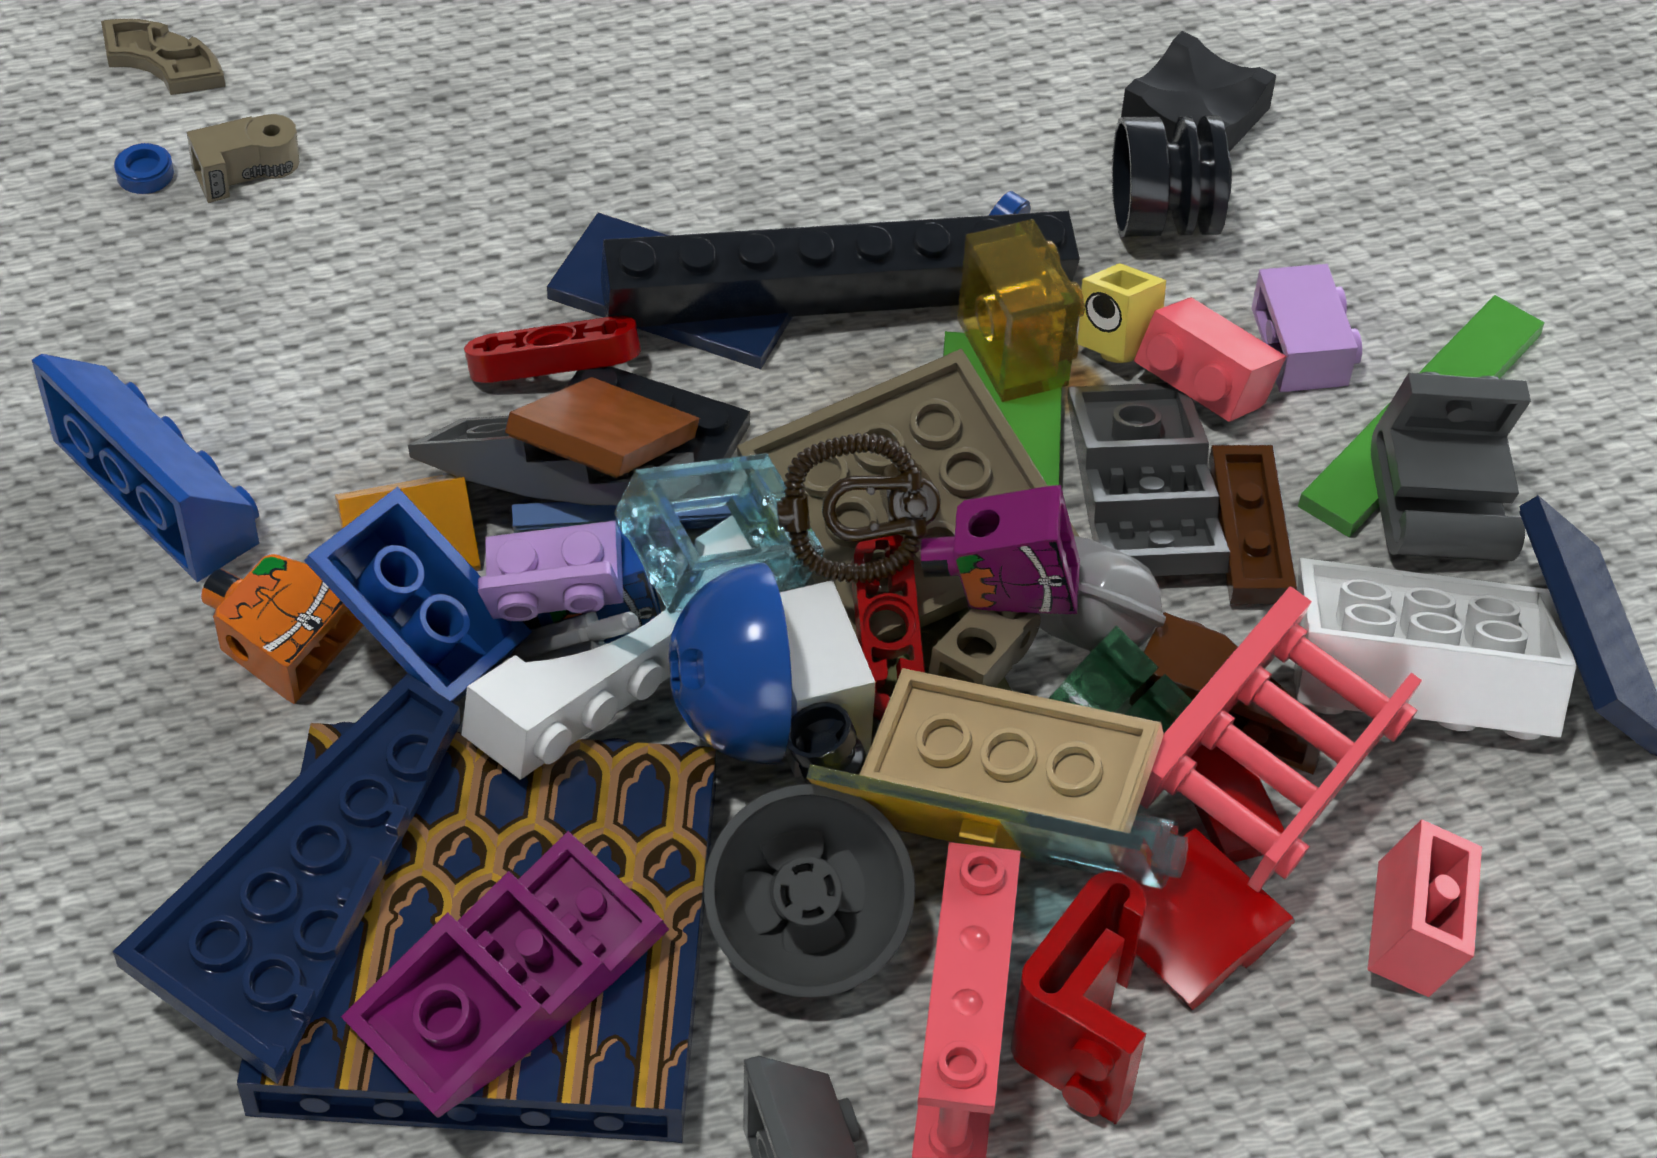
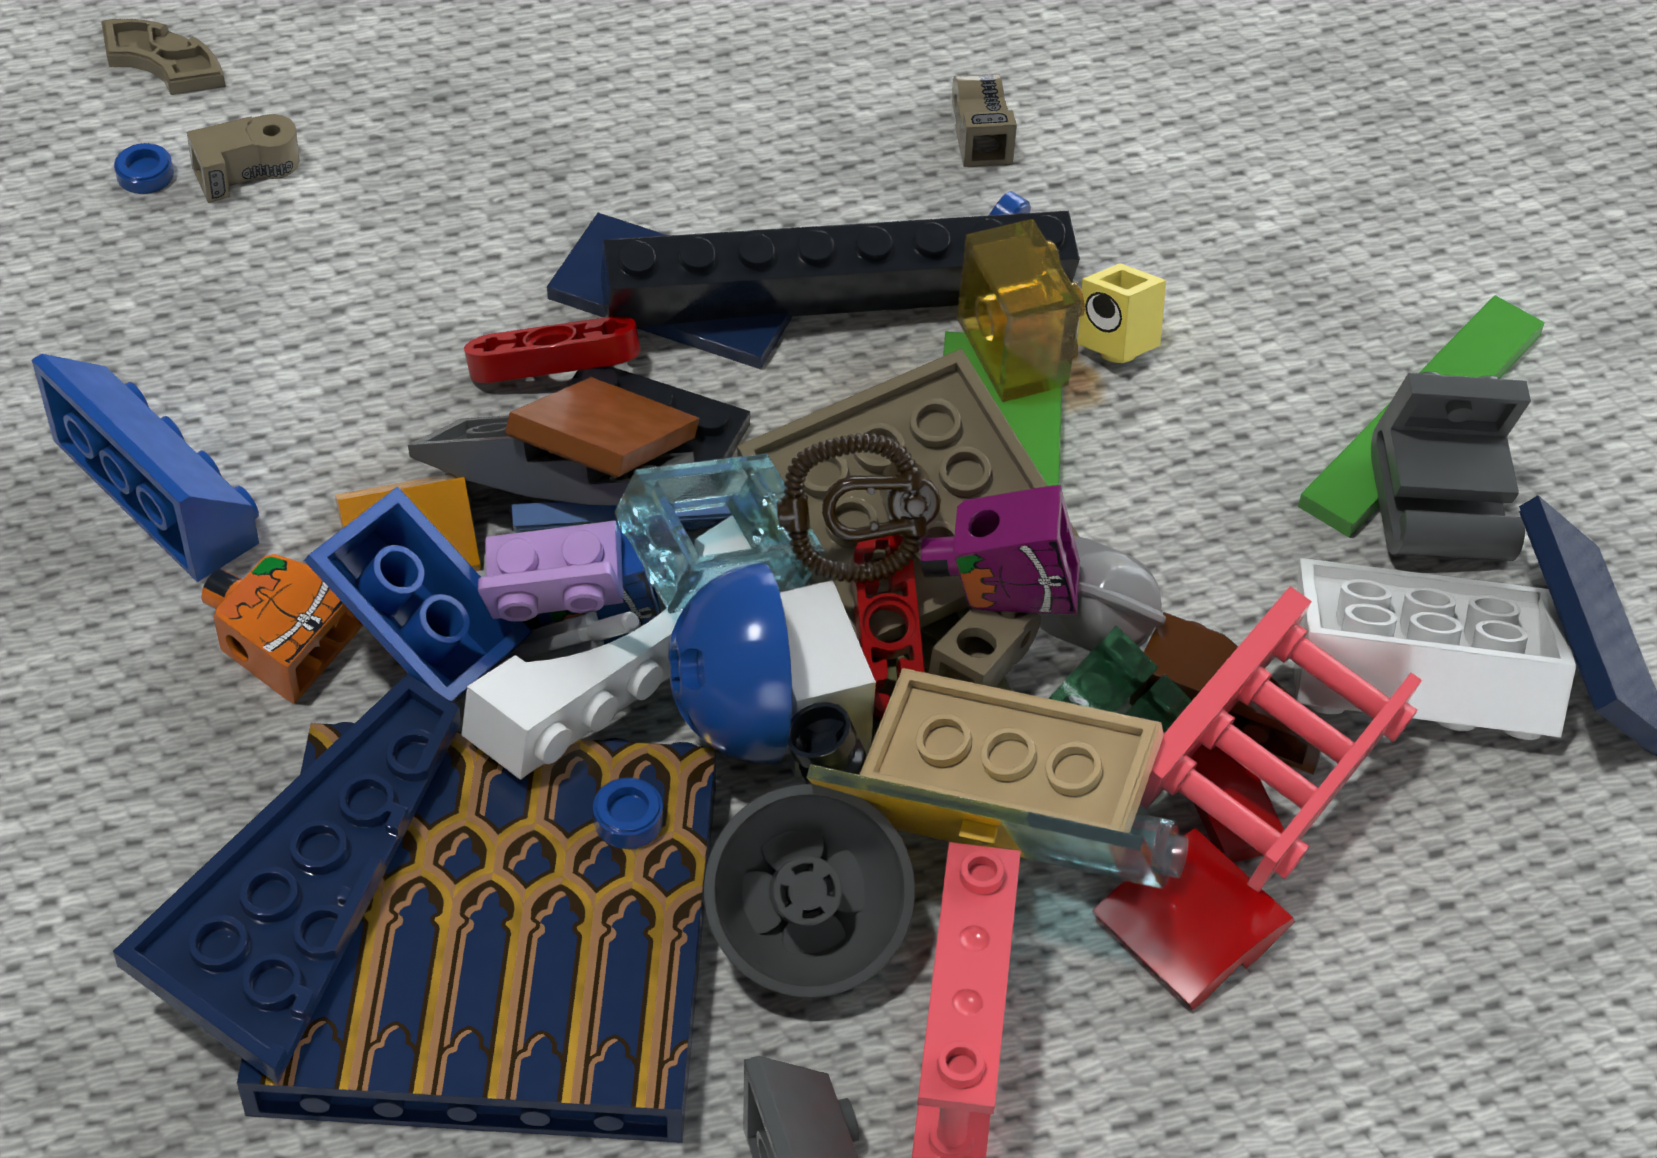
(504, 974): magenta slope -> none
(628, 813): none -> blue tile
(983, 112): none -> dark tan leg
(1067, 995): red piece -> none
(1148, 476): dark grey slope -> none
(1181, 175): black wheel -> none
(1199, 84): black brick -> none
(1209, 359): coral brick -> none
(1252, 523): reddish brown plate -> none
(1306, 321): lavender brick -> none
(1425, 908): coral brick -> none

